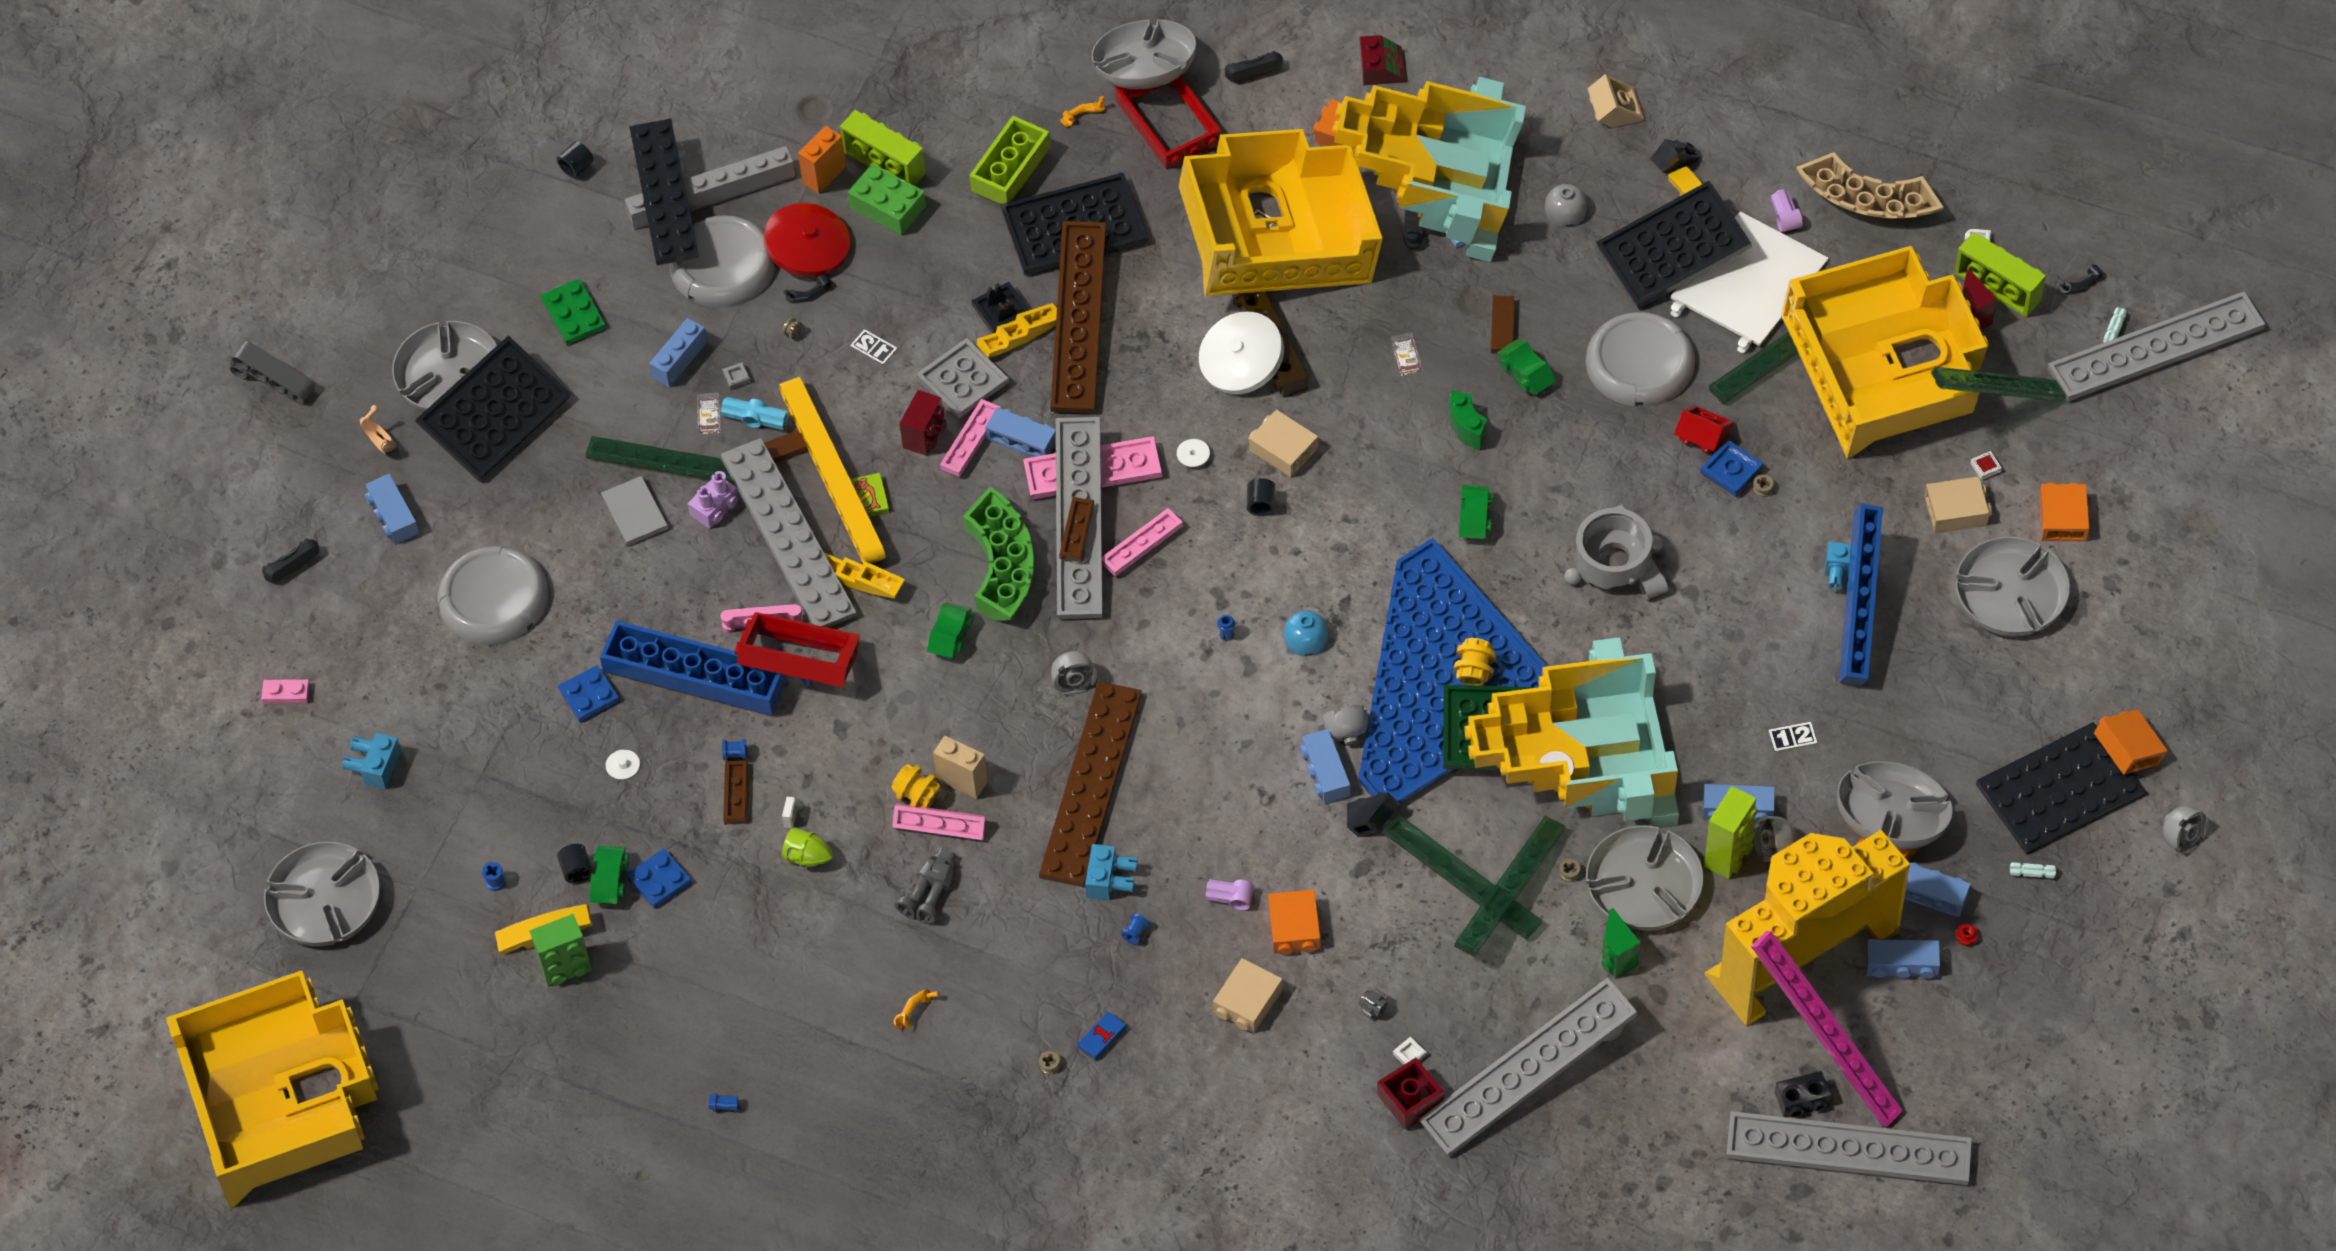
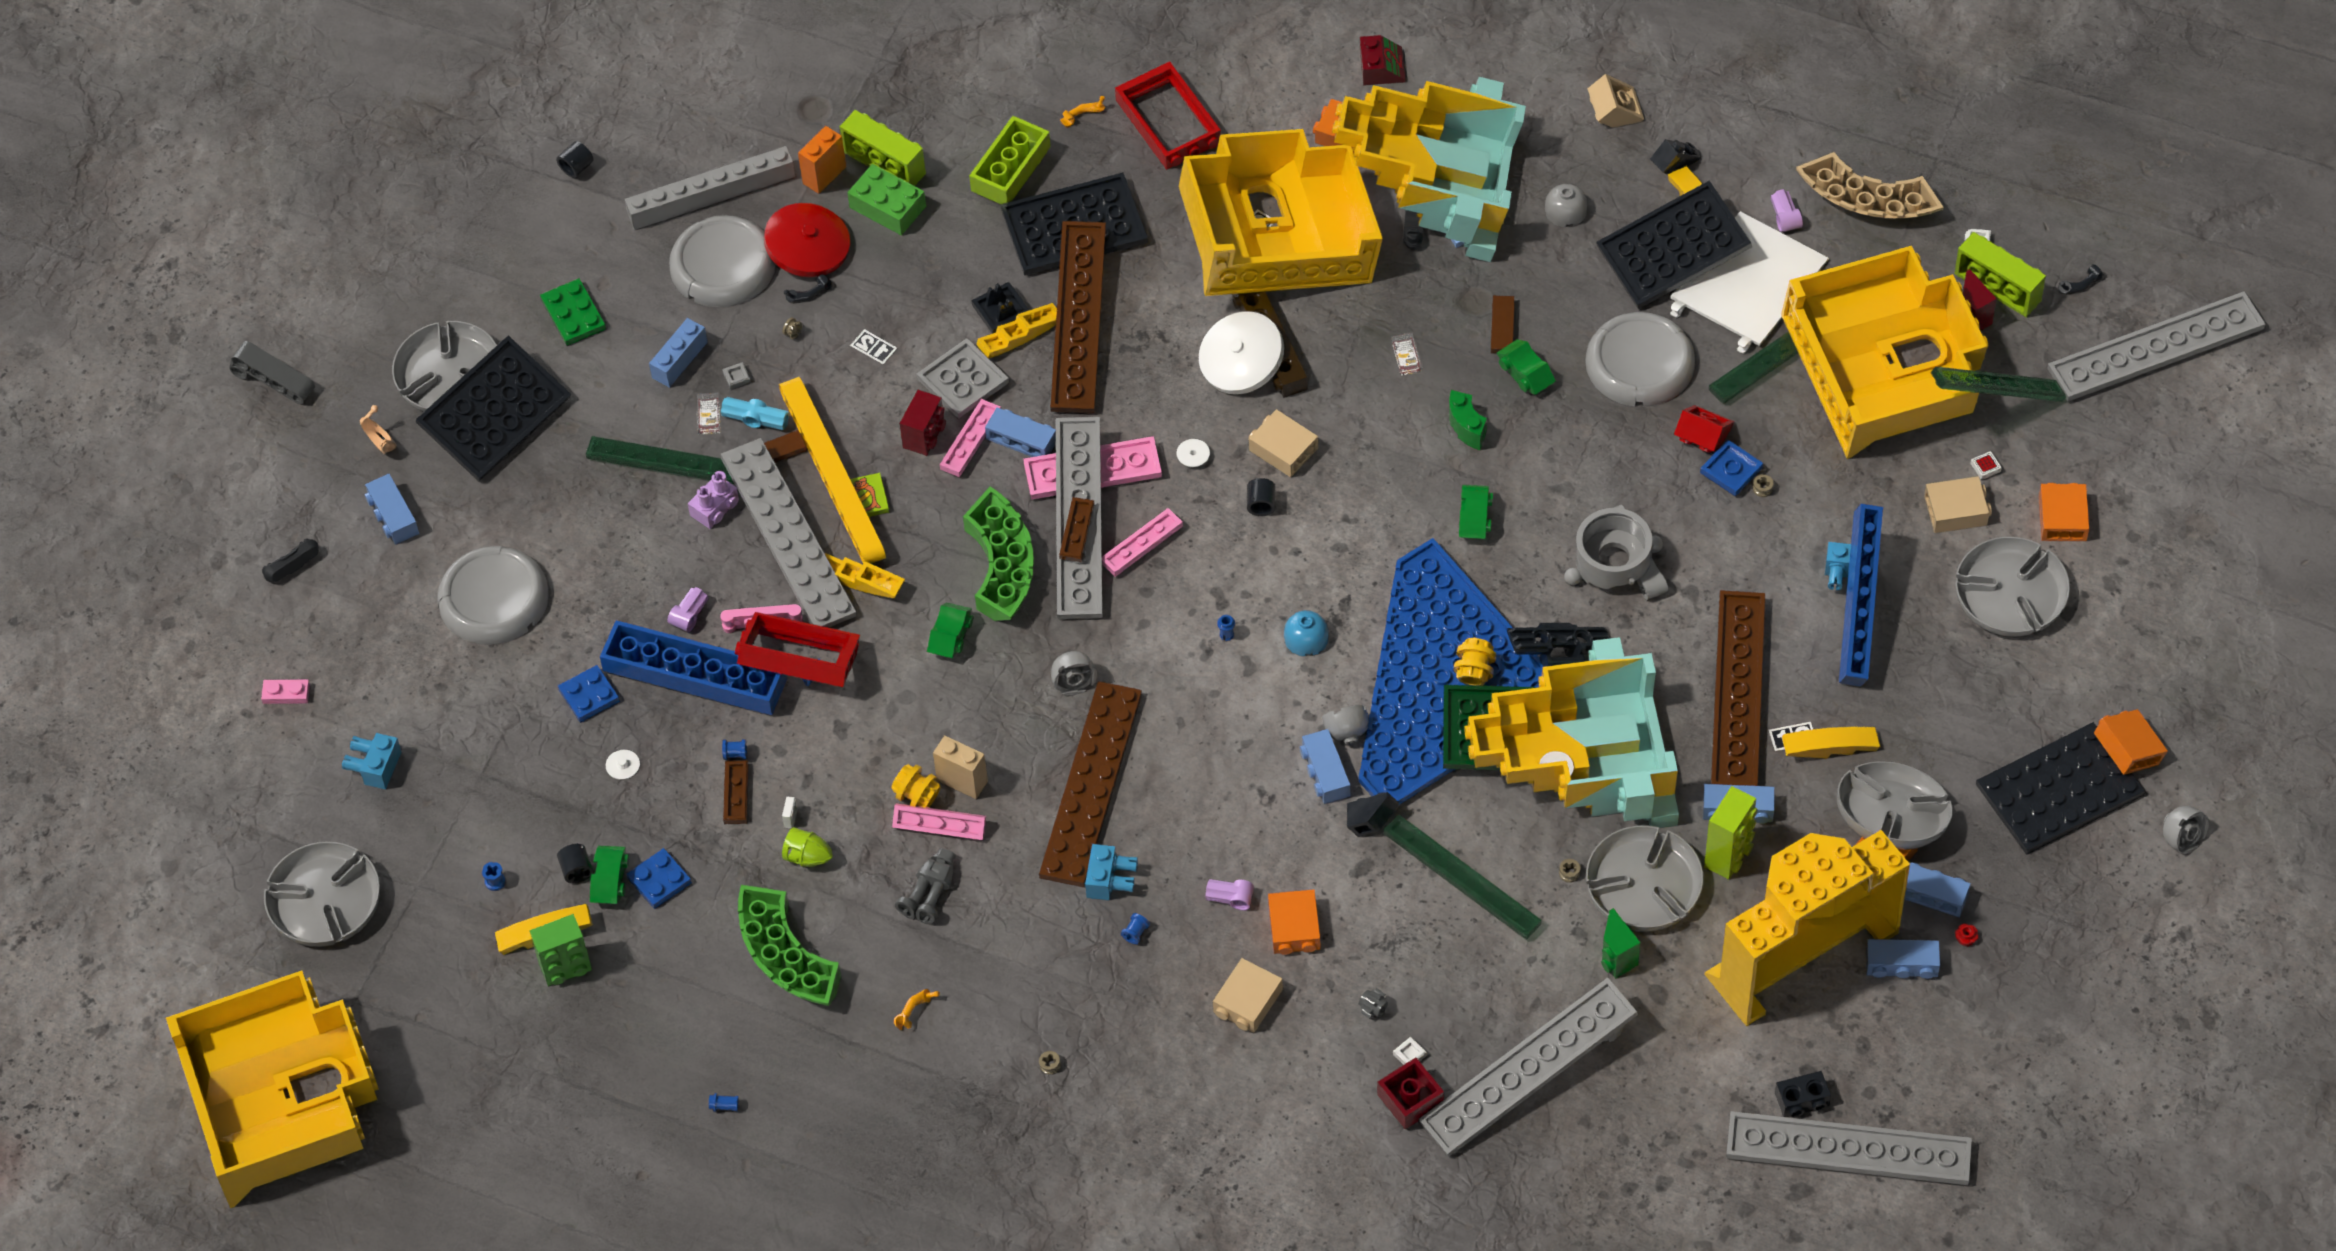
(634, 511): light grey tile -> none
(664, 192): black plate -> none
(686, 613): none -> lavender piece
(778, 952): none -> bright green brick
(1101, 1035): blue tile -> none
(1144, 54): light grey piece -> none
(1253, 68): black piece -> none
(1509, 886): clear green plate -> none
(1555, 636): none -> black piece
(1738, 688): none -> reddish brown plate
(1773, 836): light grey cylinder -> none
(1826, 1028): dark pink plate -> none
(1828, 741): none -> yellow slope
(2032, 870): light aqua axle -> none
(2115, 324): light aqua axle -> none

